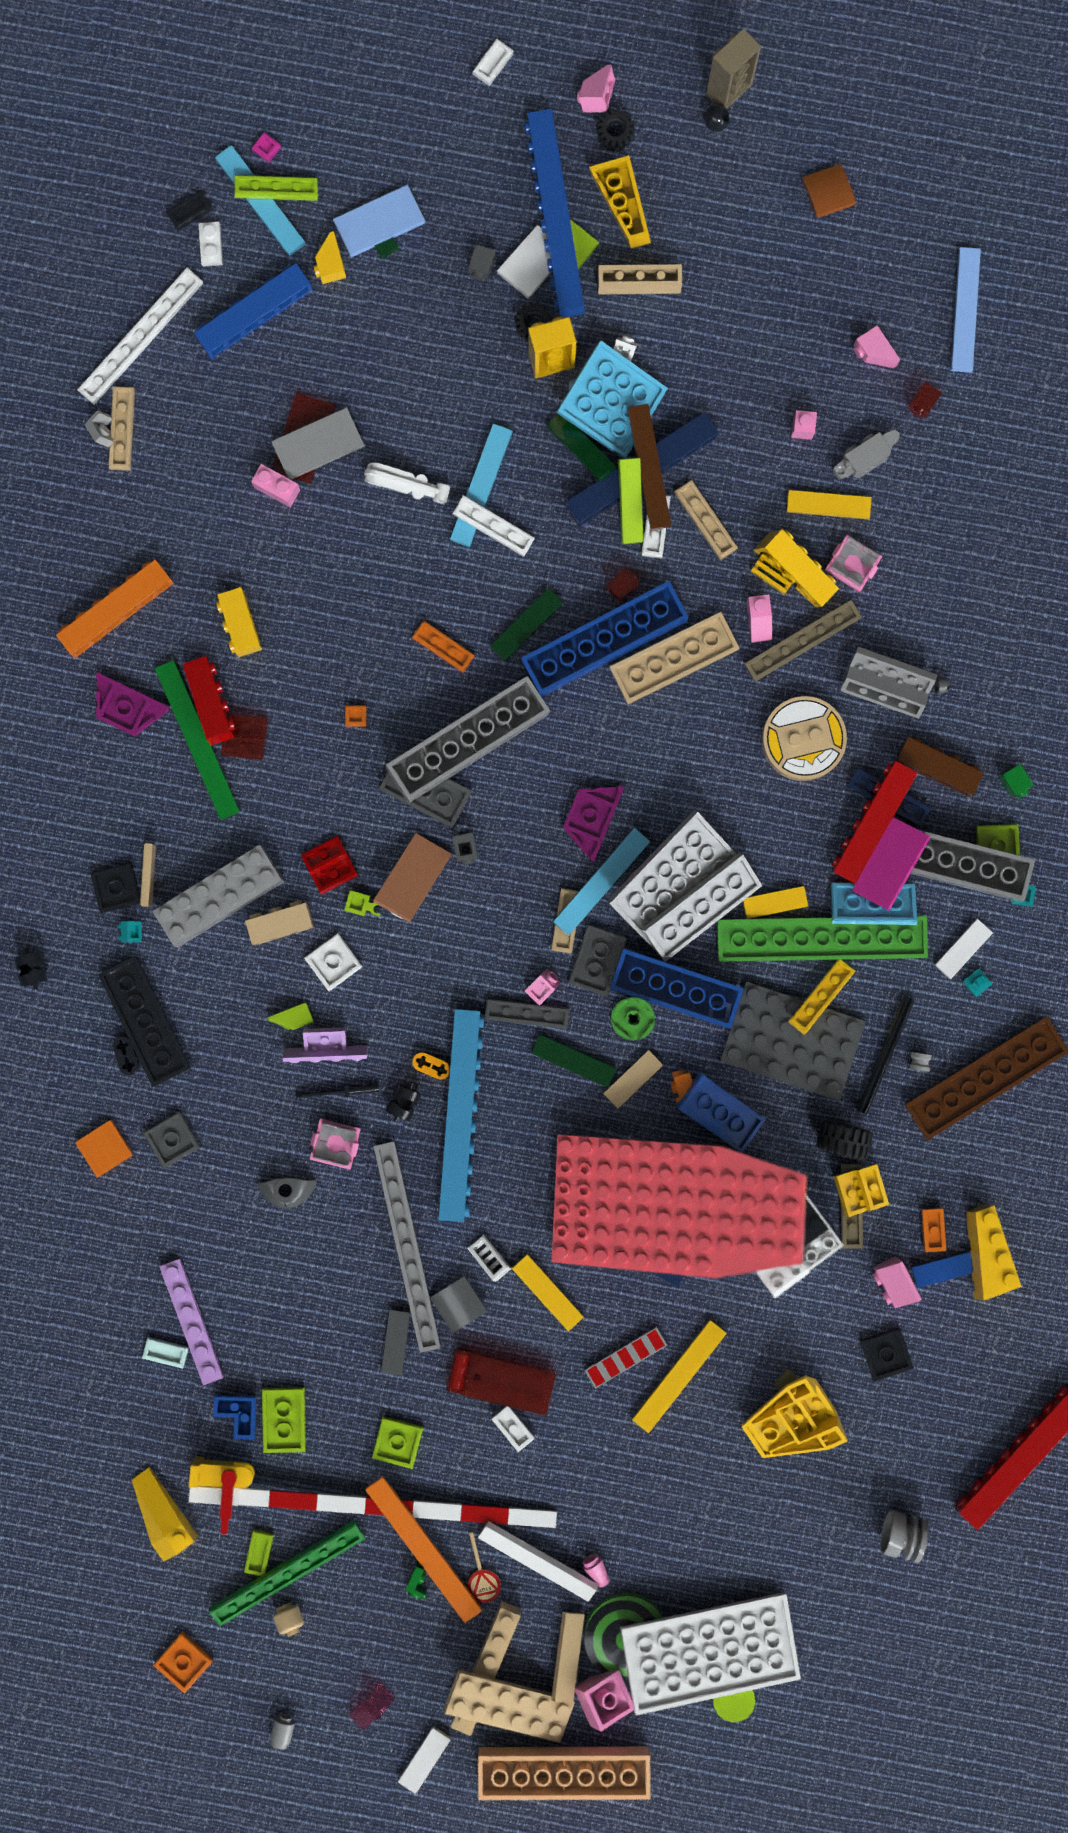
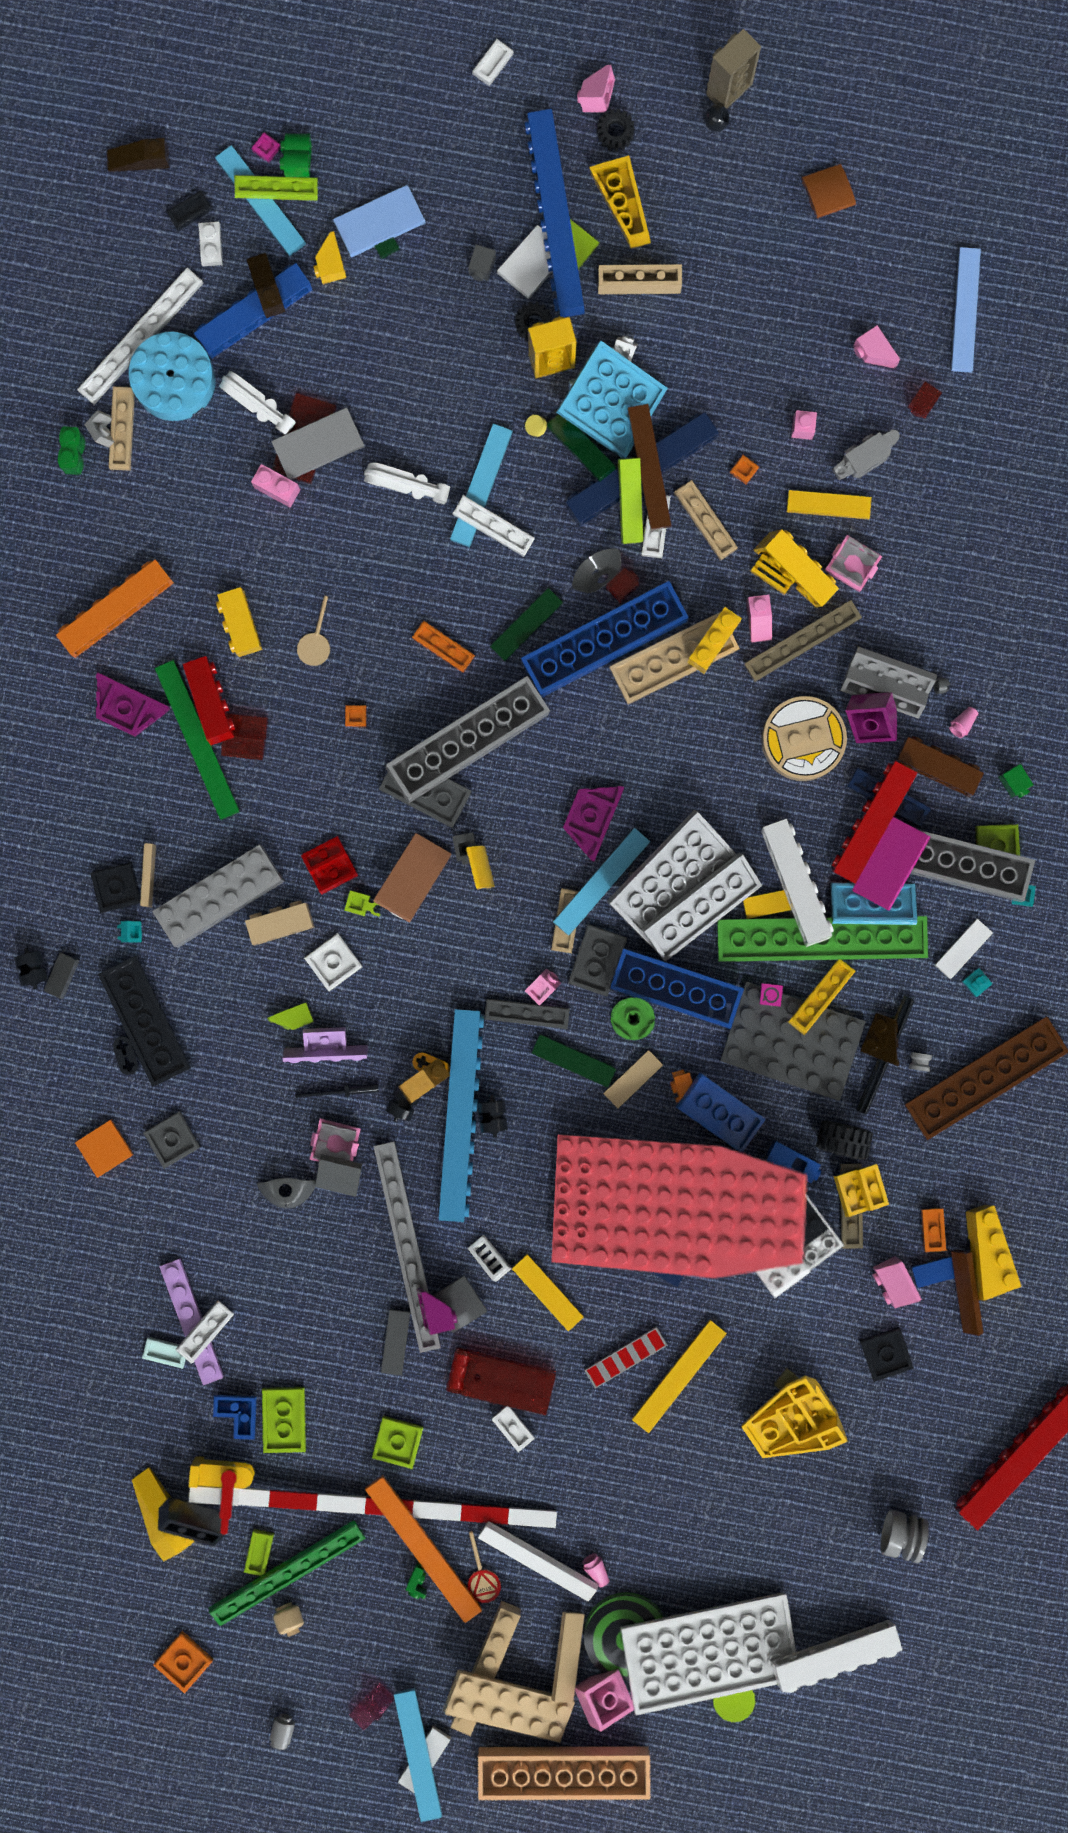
(61, 975): none -> dark grey slope
(71, 450): none -> green brick
(139, 155): none -> dark brown slope
(172, 376): none -> medium azure piece
(190, 1521): none -> black brick
(204, 1332): none -> white tile
(255, 402): none -> white piece
(265, 285): none -> dark brown slope
(297, 155): none -> green brick
(313, 647): none -> tan piece
(338, 1175): none -> dark grey tile
(418, 1755): none -> medium azure tile
(424, 1081): none -> pearl gold slope
(435, 1313): none -> magenta slope
(480, 867): none -> yellow slope
(492, 1115): none -> black wheel
(535, 425): none -> light yellow tile
(604, 561): none -> dark grey piece
(714, 640): none -> yellow brick
(744, 469): none -> orange tile
(771, 995): none -> dark pink tile
(786, 1157): none -> blue brick
(796, 882): none -> white brick
(836, 1656): none -> white brick
(873, 717): none -> magenta slope
(882, 1040): none -> dark brown wing
(962, 724): none -> bright pink cone
(967, 1292): none -> reddish brown tile

